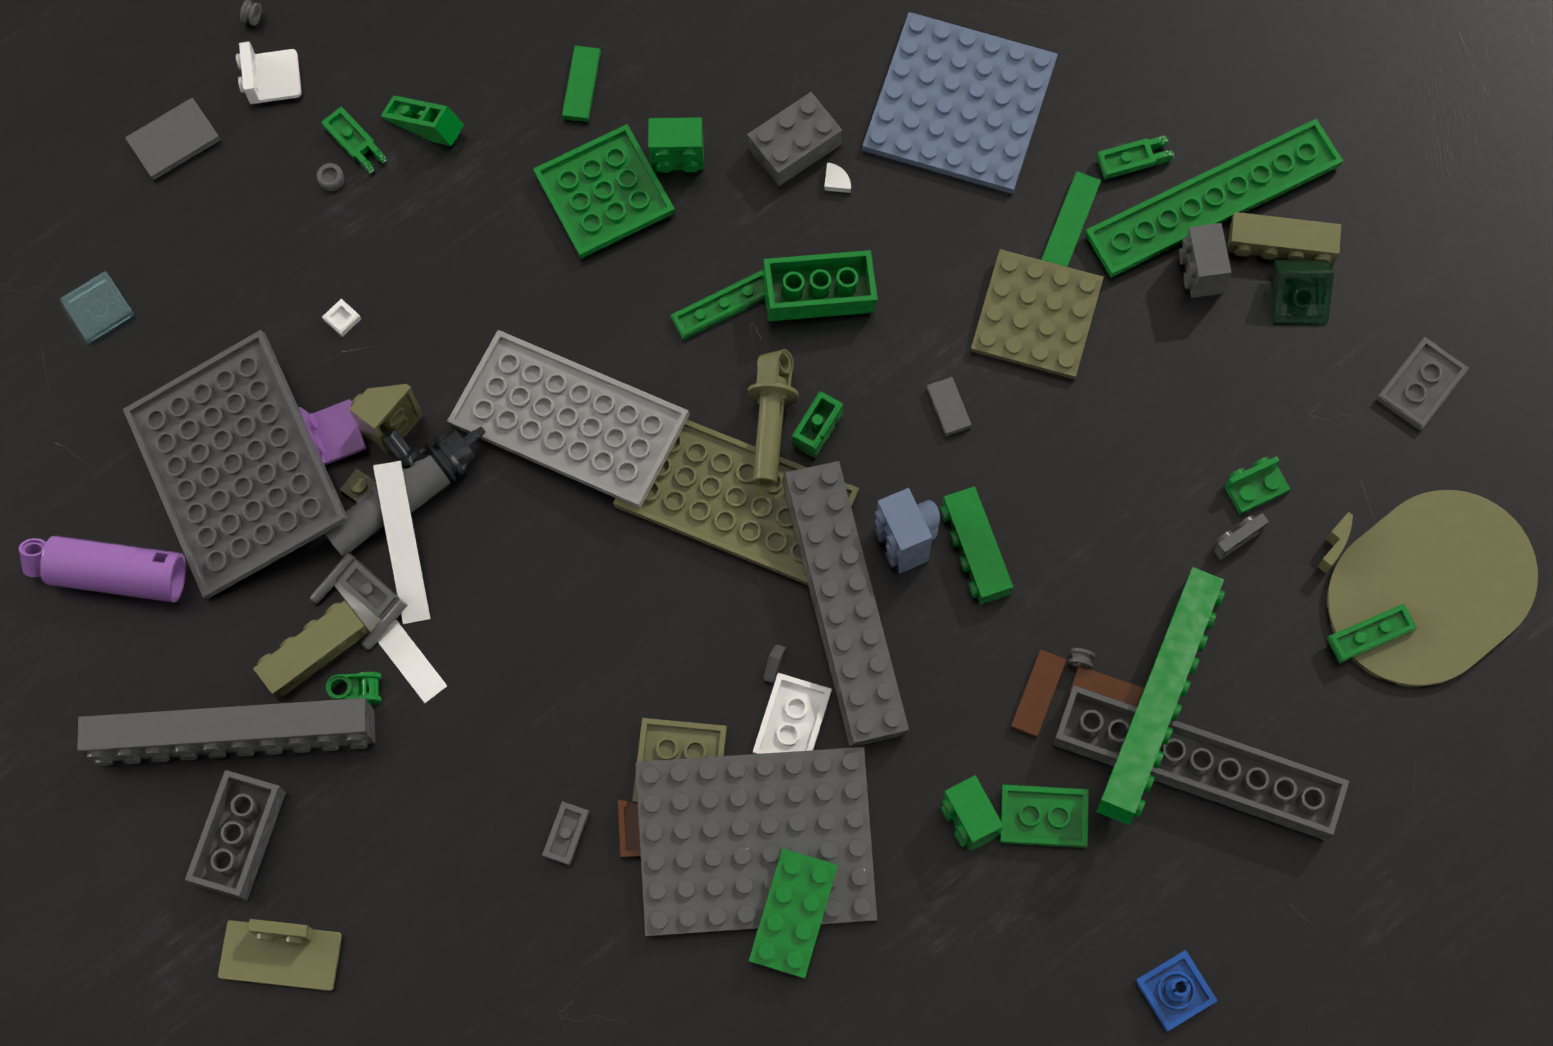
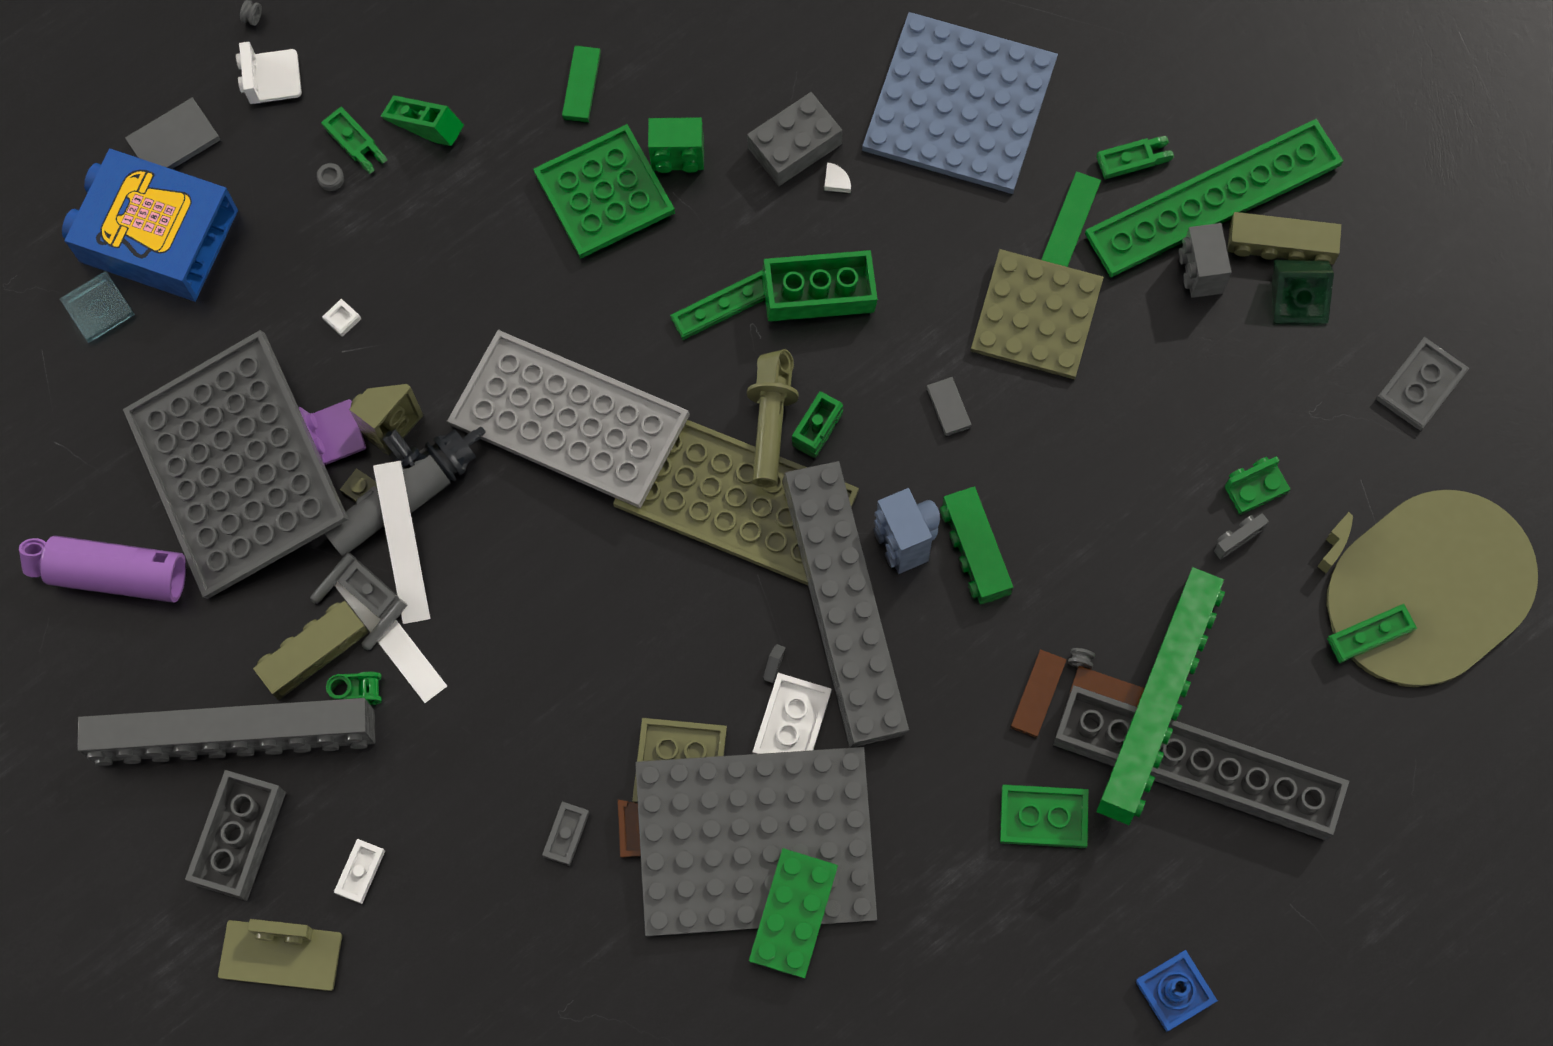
(150, 224): none -> blue brick
(359, 871): none -> white plate
(971, 814): green brick -> none

